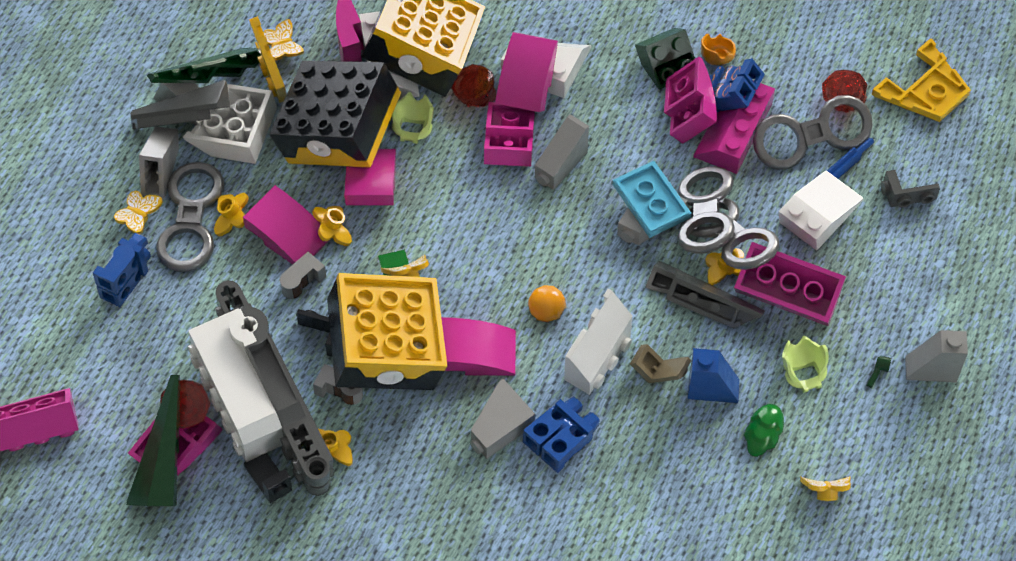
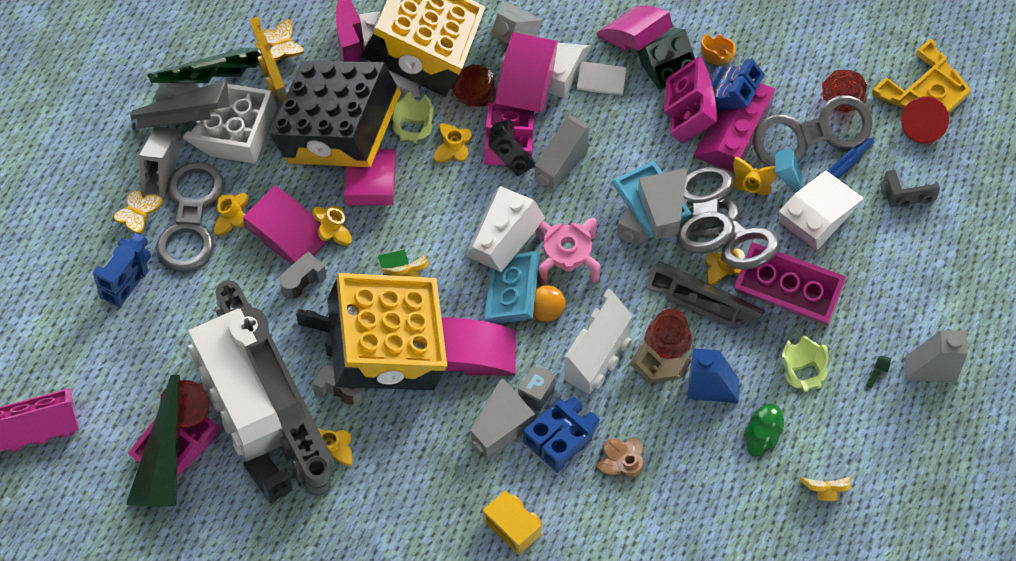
(453, 144): none -> yellow animal
(504, 228): none -> white wedge
(508, 149): none -> black bracket
(512, 522): none -> yellow piece
(513, 290): none -> medium azure tile
(514, 19): none -> light grey slope
(537, 387): none -> light grey brick
(567, 258): none -> bright pink plate
(601, 78): none -> white slope
(620, 455): none -> medium nougat plate
(637, 27): none -> dark pink slope
(663, 201): none -> light grey slope
(668, 327): none -> clear red hat
(752, 179): none -> yellow animal
(788, 169): none -> medium azure slope
(925, 120): none -> red tile

